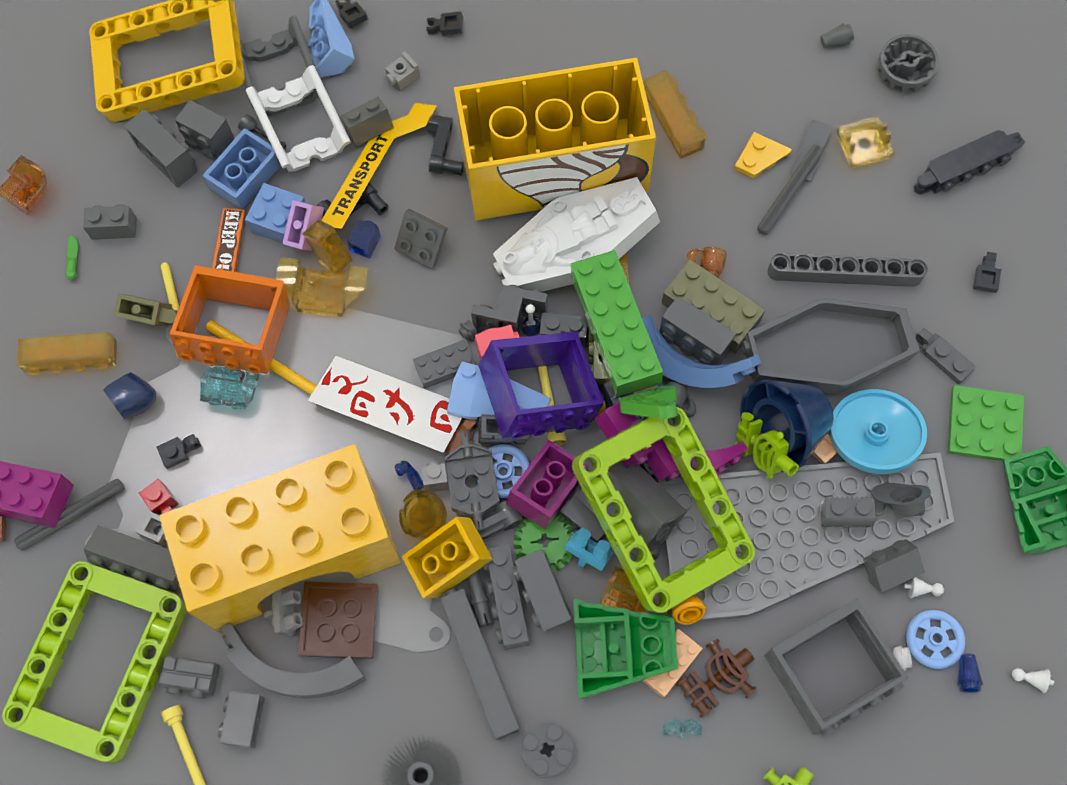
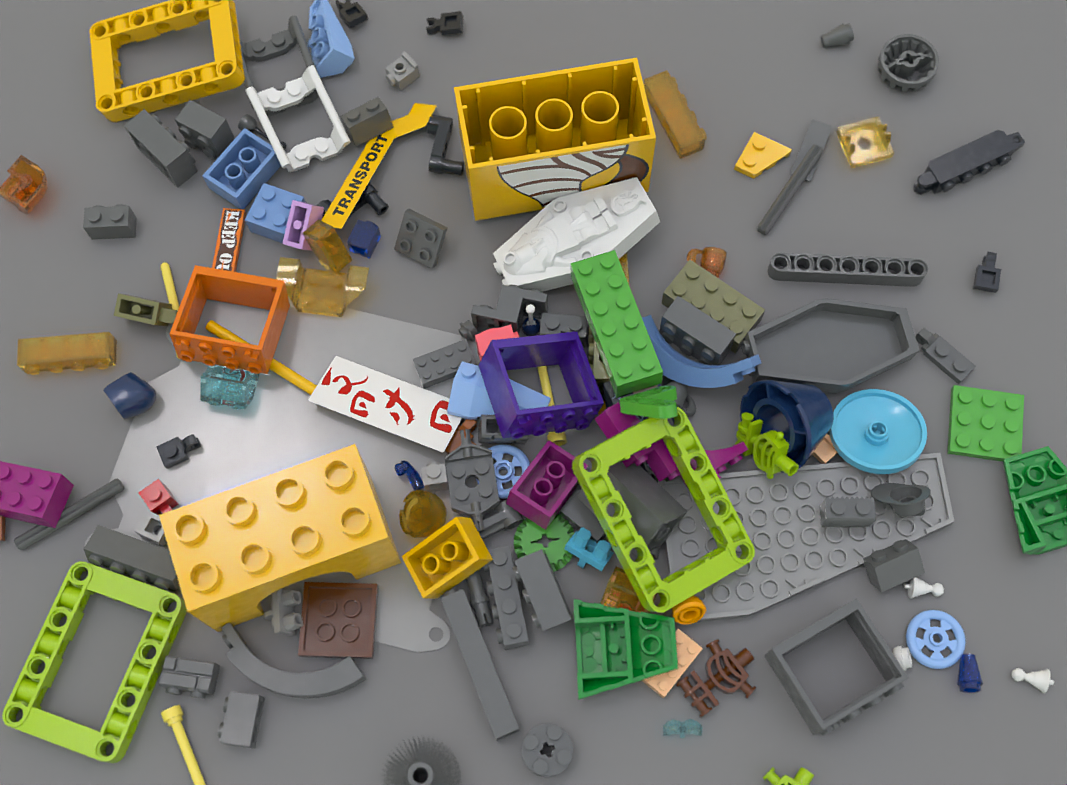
(72, 254): bright green piece -> none

